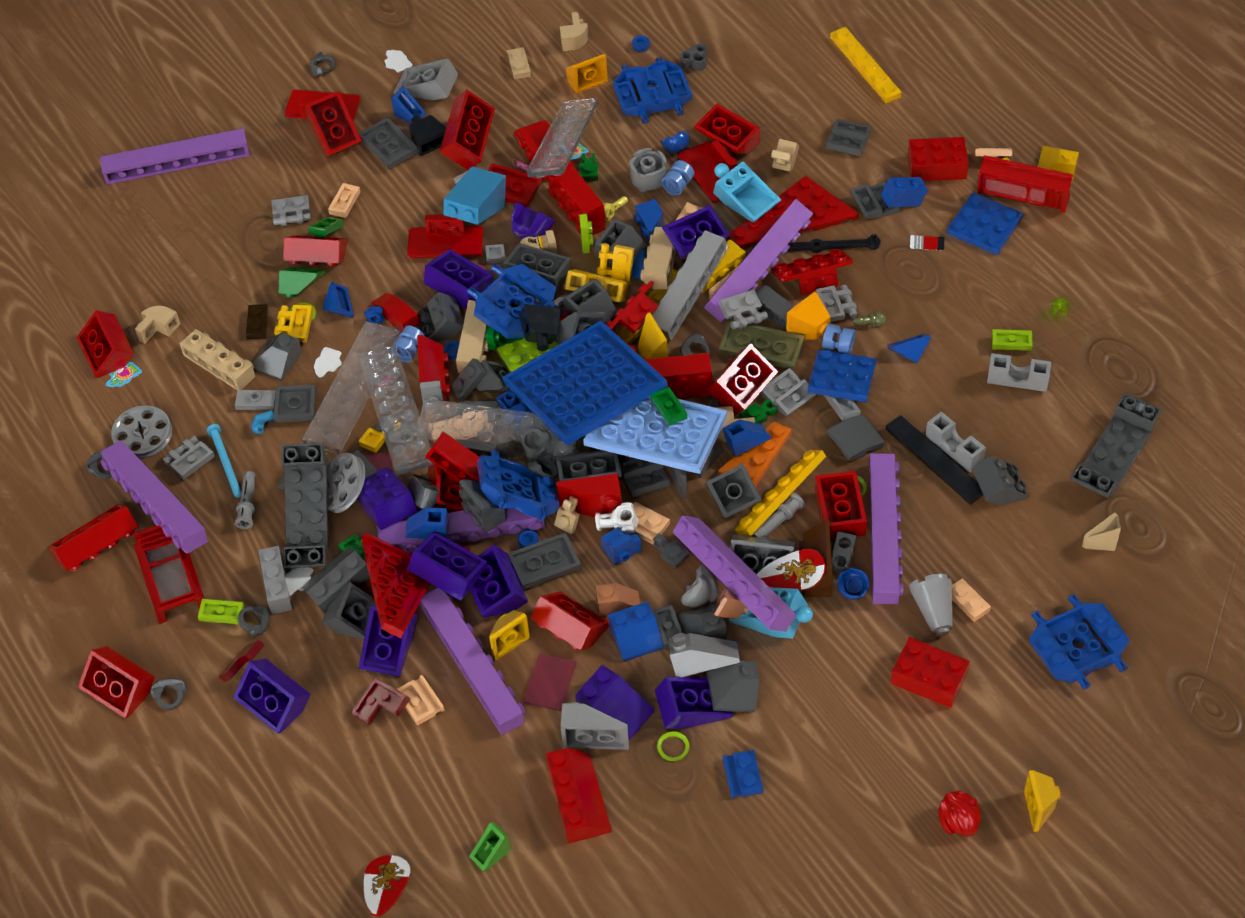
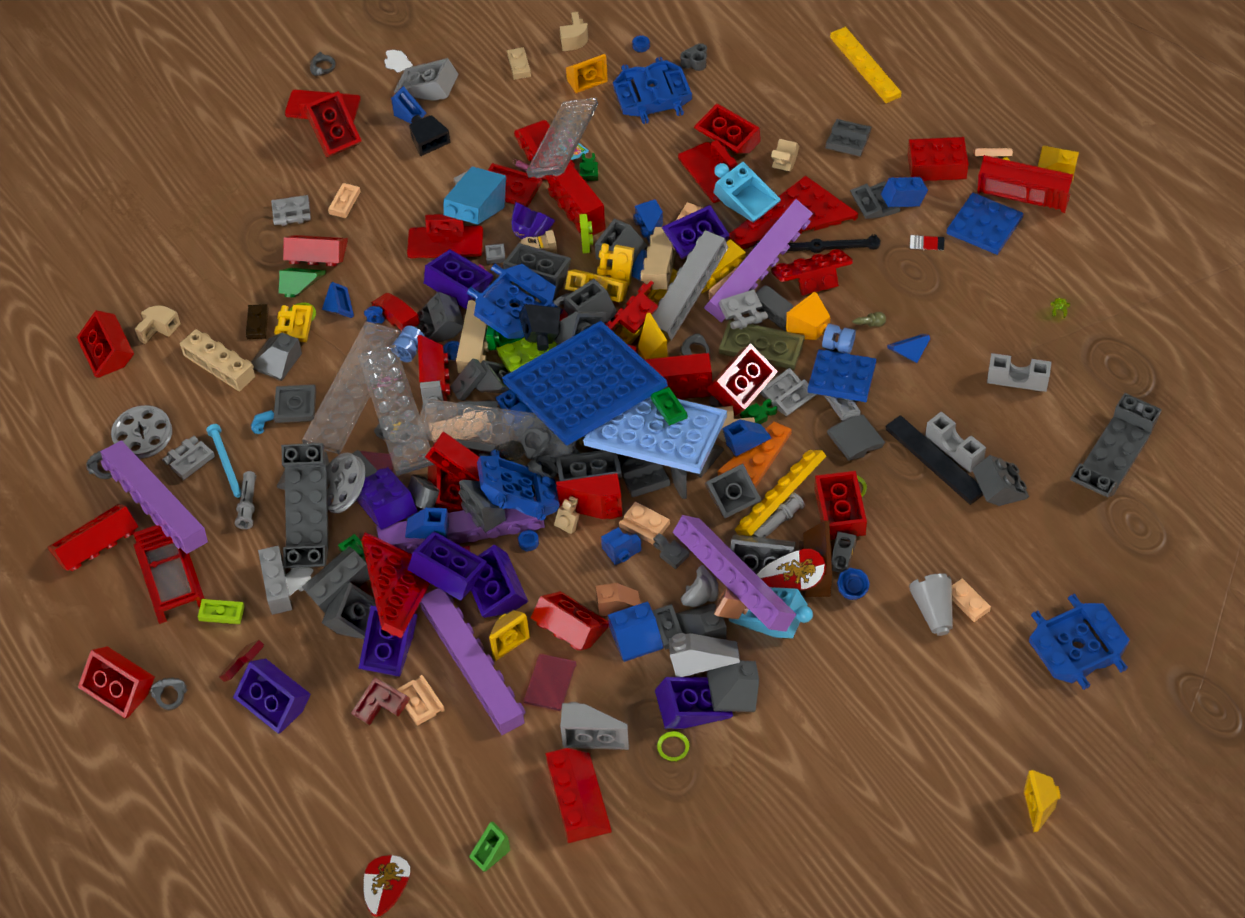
(123, 375): sticker -> none
(174, 156): medium lavender brick -> none
(255, 400): light grey plate -> none
(258, 629): dark grey piece -> none
(325, 227): green plate -> none
(327, 361): white sticker -> none
(372, 440): yellow plate -> none
(388, 143): dark grey plate -> none
(467, 130): red brick -> none
(544, 561): dark grey plate -> none
(609, 208): light yellow plate -> none
(614, 697): dark purple slope -> none
(616, 519): white connector -> none
(647, 169): light grey brick -> none
(676, 143): blue hair -> none
(677, 177): medium blue wheel -> none
(742, 774): blue plate -> none
(831, 301): light grey plate -> none
(884, 530): medium lavender brick -> none
(930, 672): red brick -> none
(959, 814): red hair -> none
(1012, 340): lime plate -> none
(1104, 535): tan slope -> none

